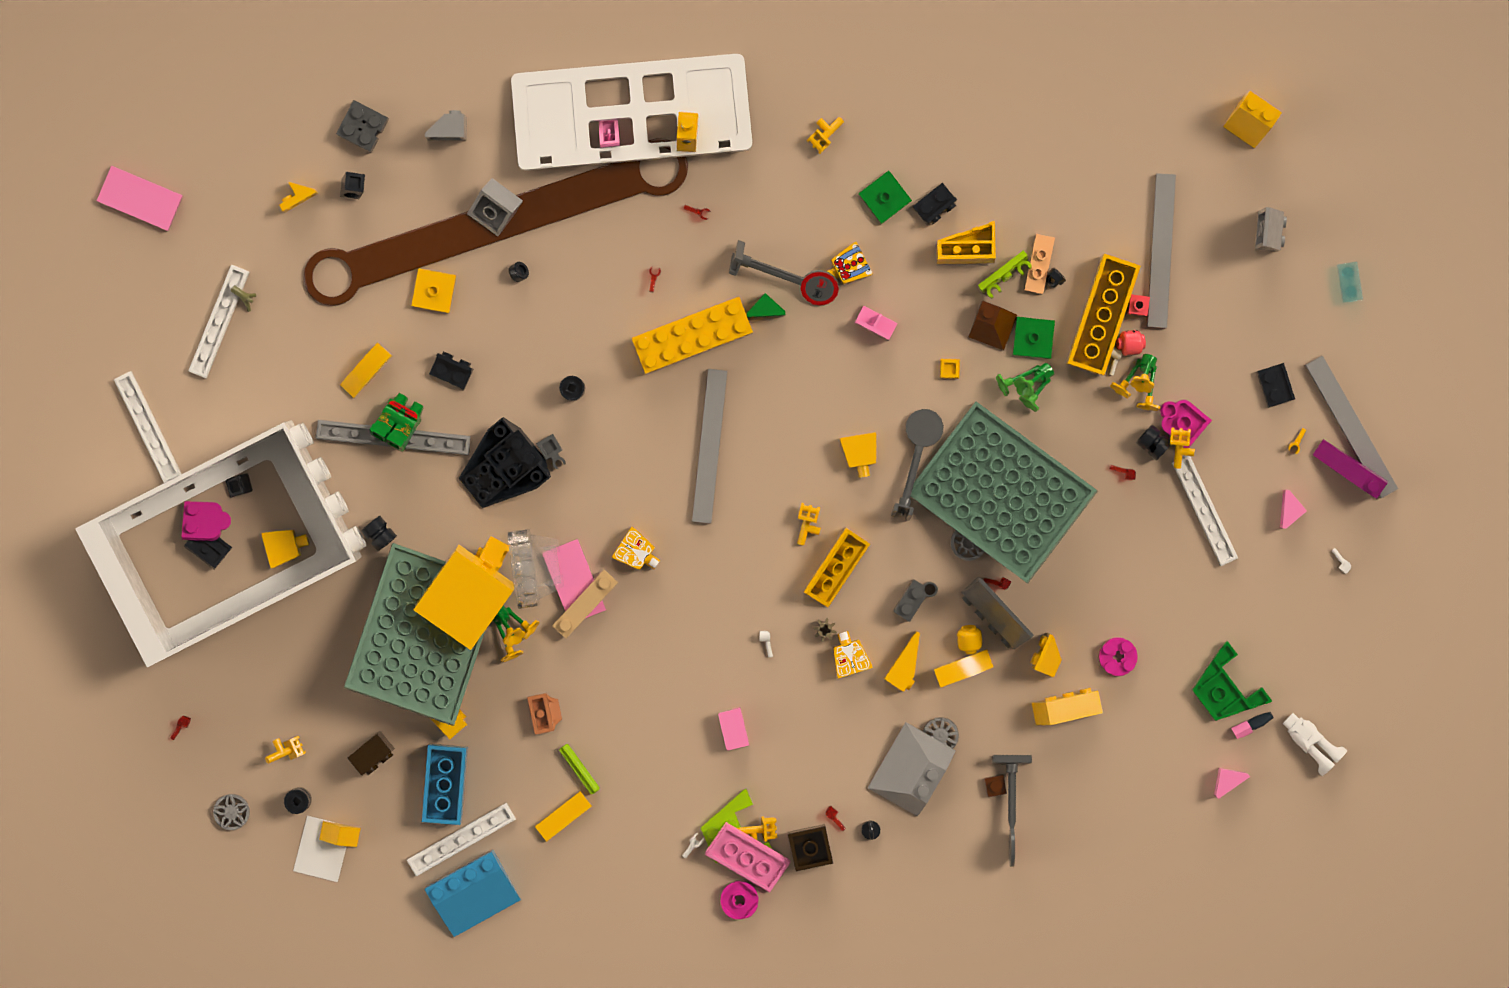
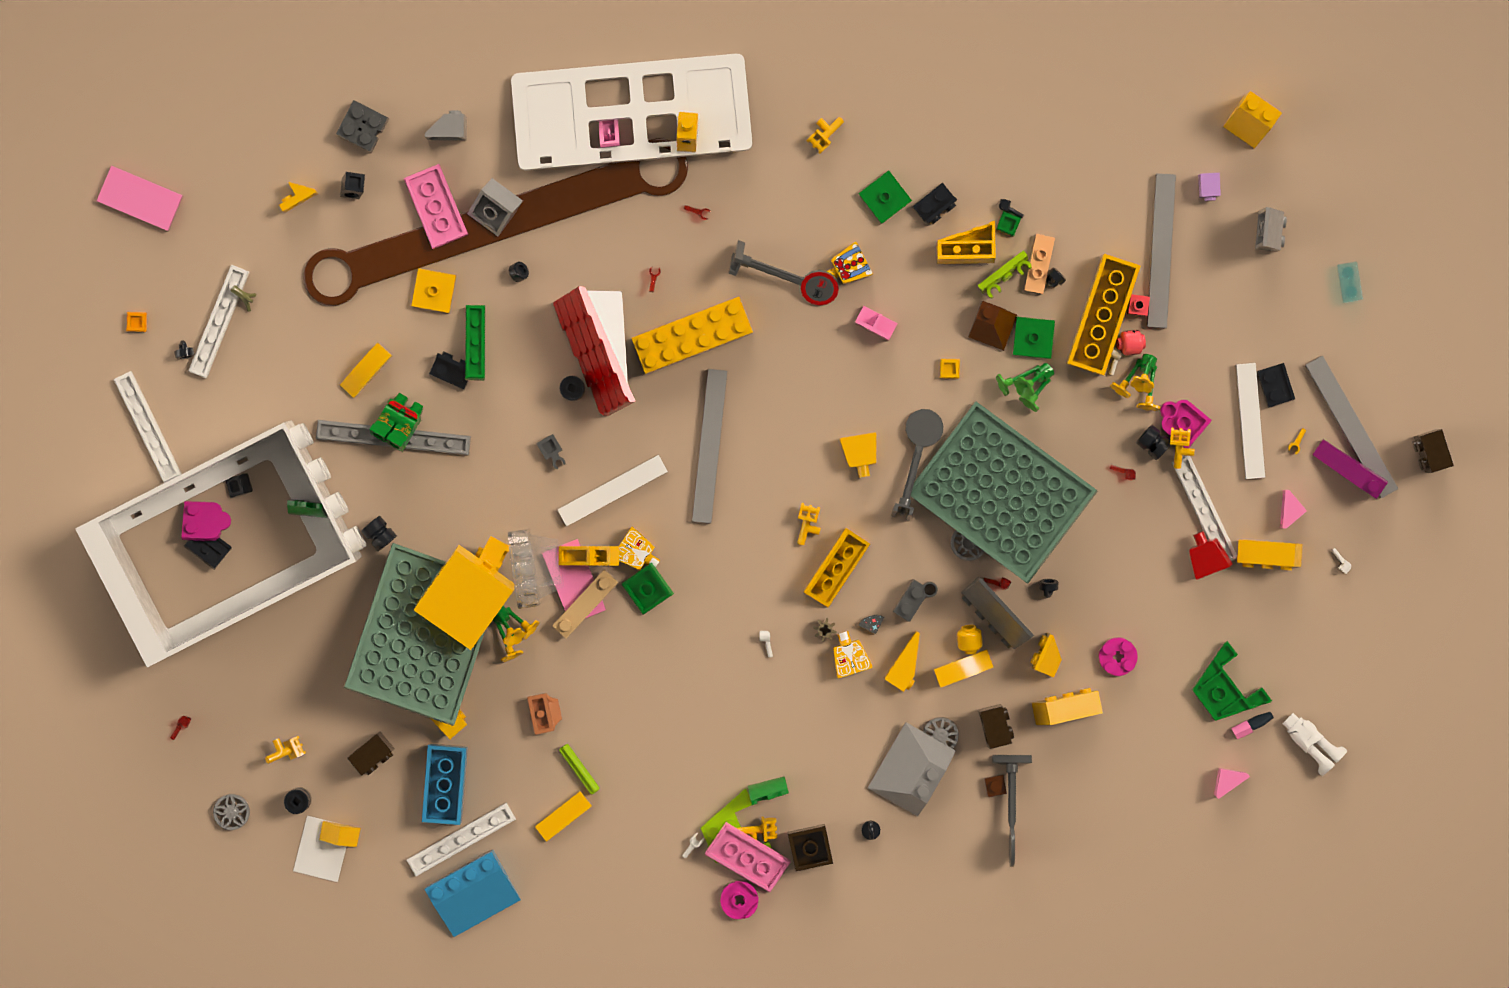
(137, 321): none -> light orange tile
(184, 352): none -> black tile
(283, 546): yellow torso -> none
(306, 508): none -> green slope
(436, 206): none -> bright pink tile
(475, 343): none -> green tile
(504, 465): black wedge -> none
(589, 555): none -> yellow slope
(598, 340): none -> red piece
(612, 490): none -> white tile
(647, 588): none -> green plate
(733, 729): bright pink panel -> none
(765, 307): green slope -> none
(767, 790): none -> green slope
(831, 813): clear red hand -> none
(872, 623): none -> dark grey tile
(995, 726): none -> dark brown brick
(1005, 206): none -> black hand
(1008, 223): none -> green tile
(1048, 586): none -> black tile
(1208, 556): none -> red torso
(1209, 186): none -> lavender brick
(1250, 420): none -> white tile
(1269, 554): none -> yellow wedge
(1432, 451): none -> dark brown brick

